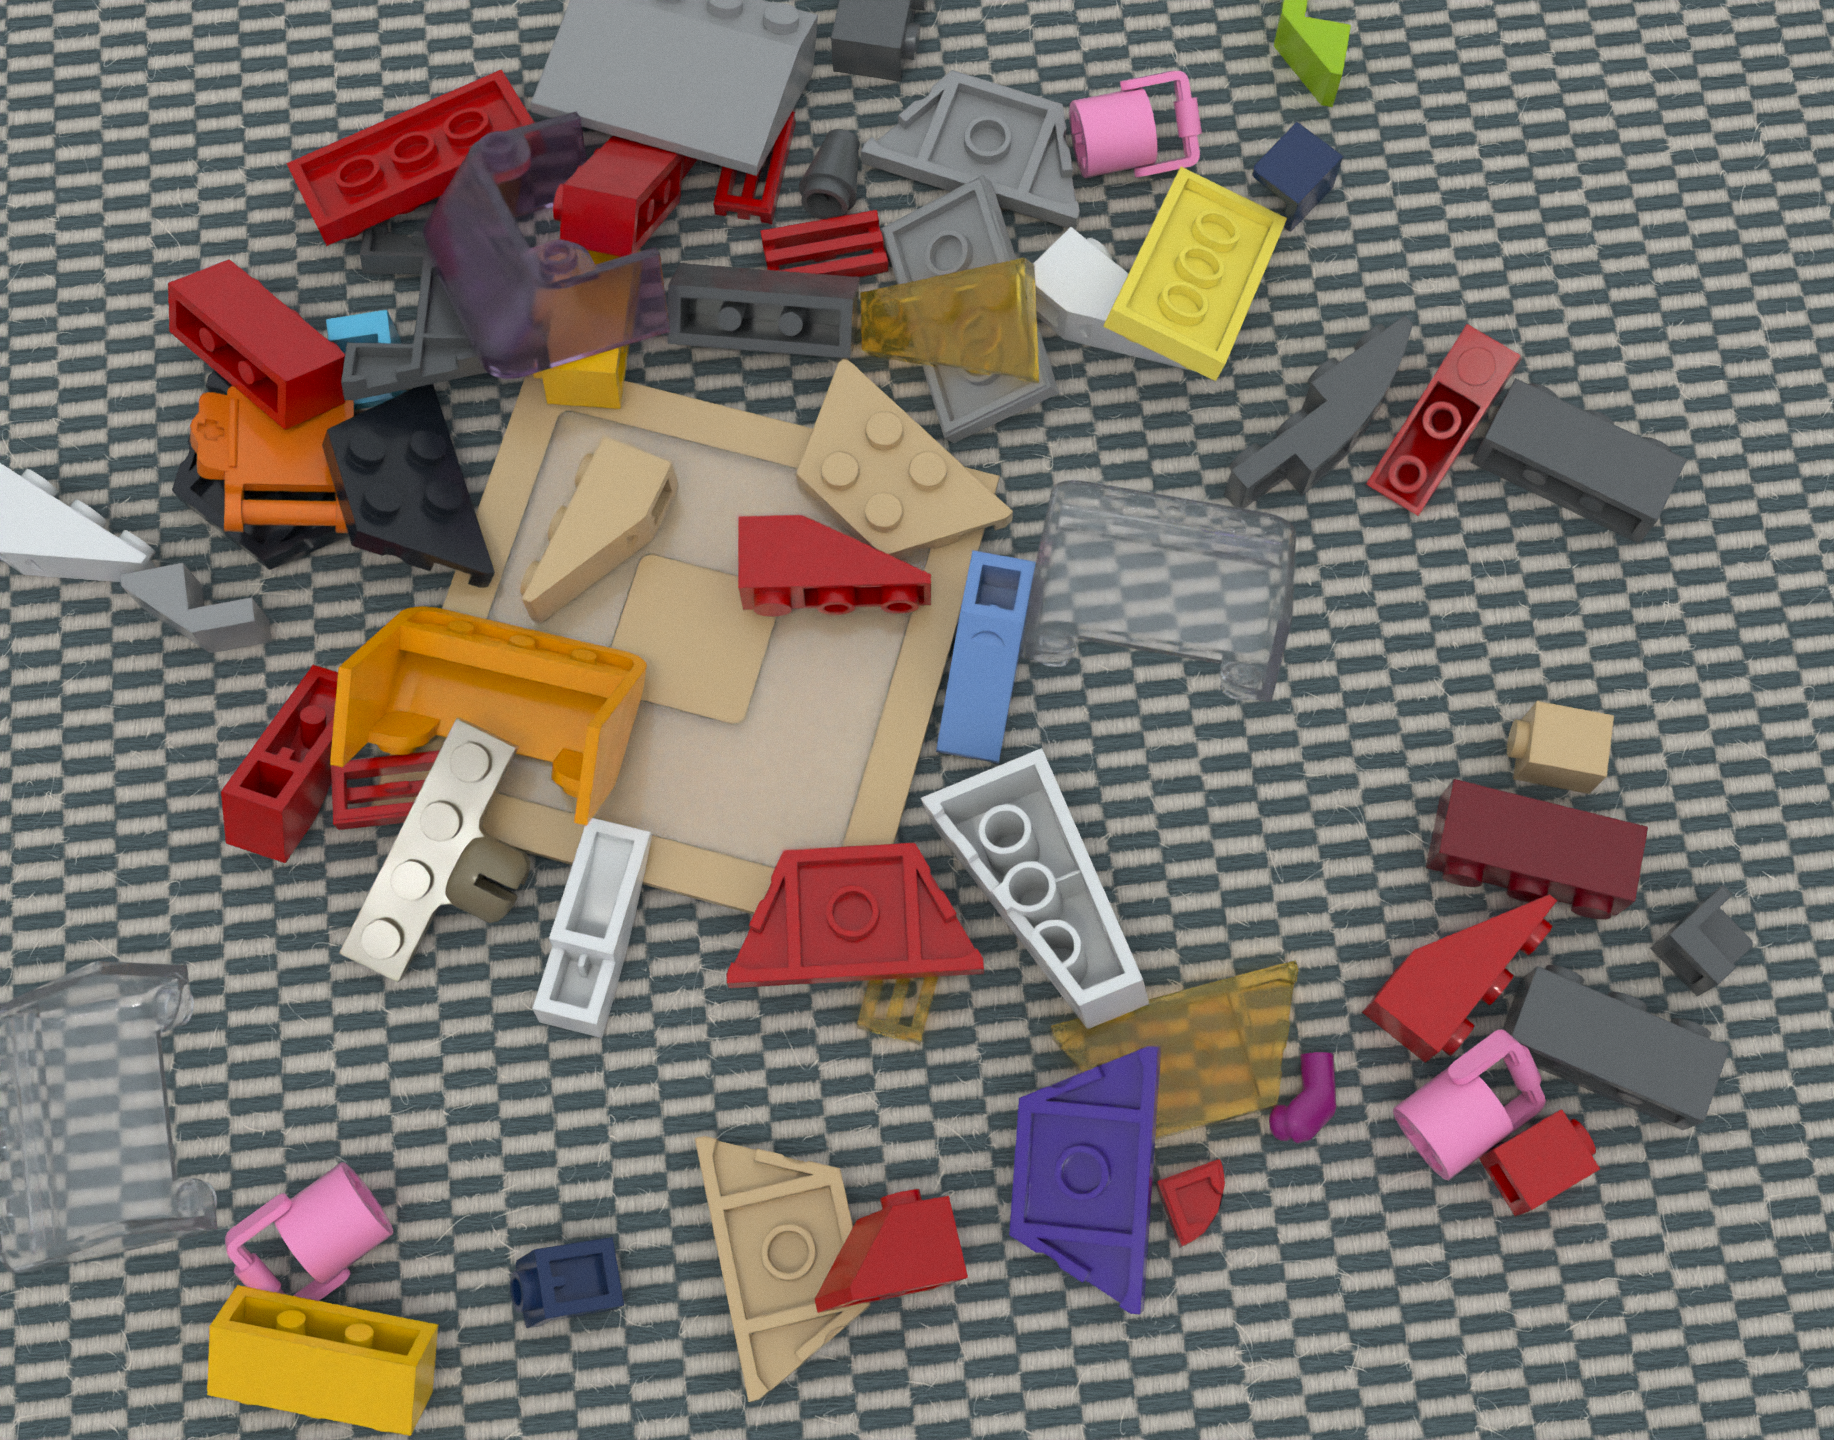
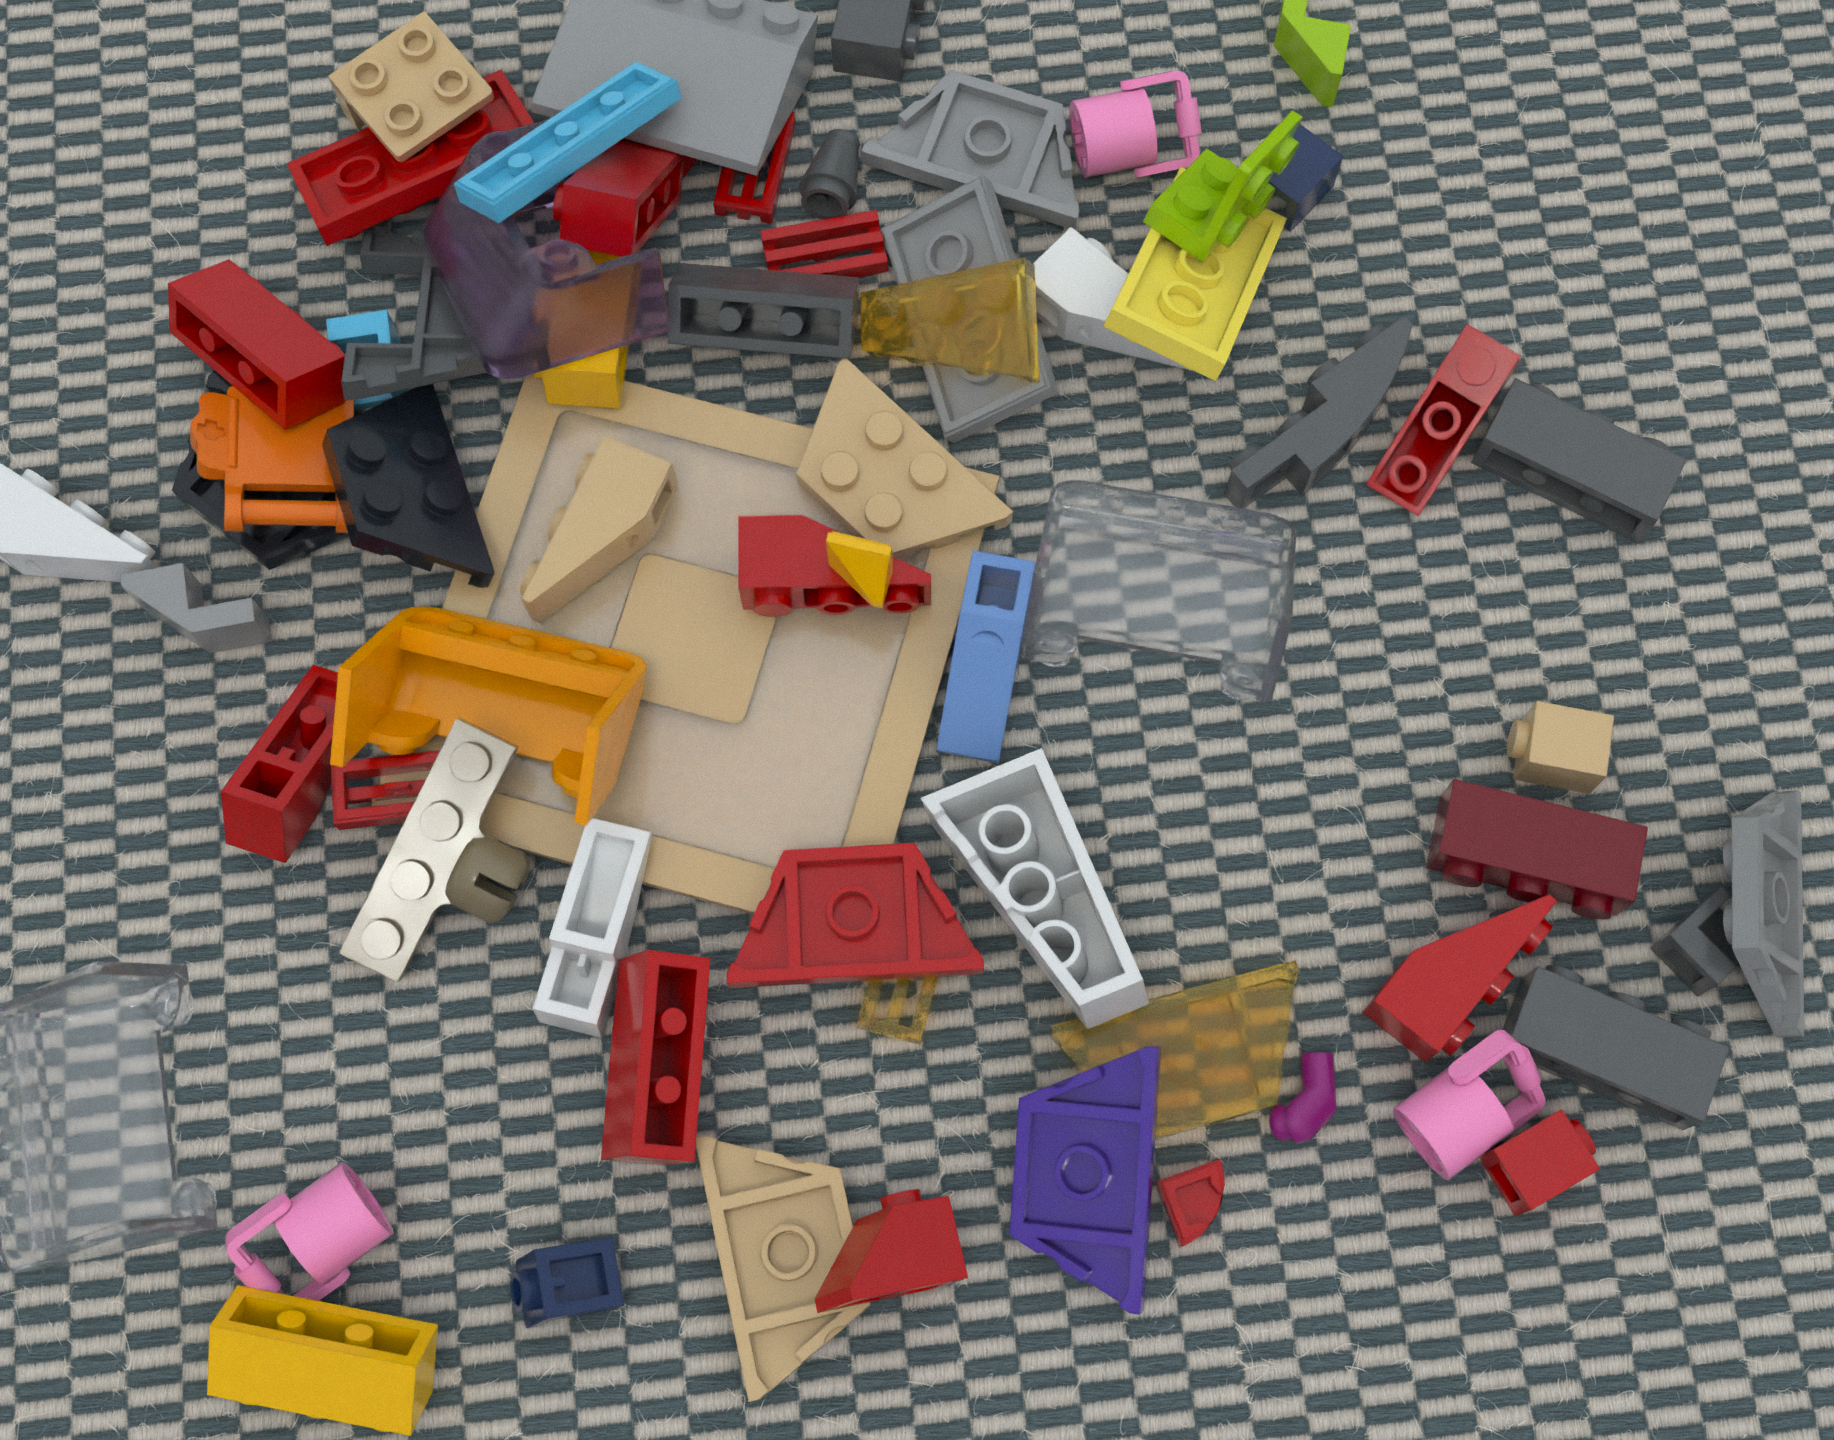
(410, 87): none -> tan bracket
(567, 141): none -> medium azure tile
(656, 1058): none -> red brick
(862, 564): none -> yellow slope
(1214, 196): none -> lime bracket
(1767, 907): none -> light grey wing

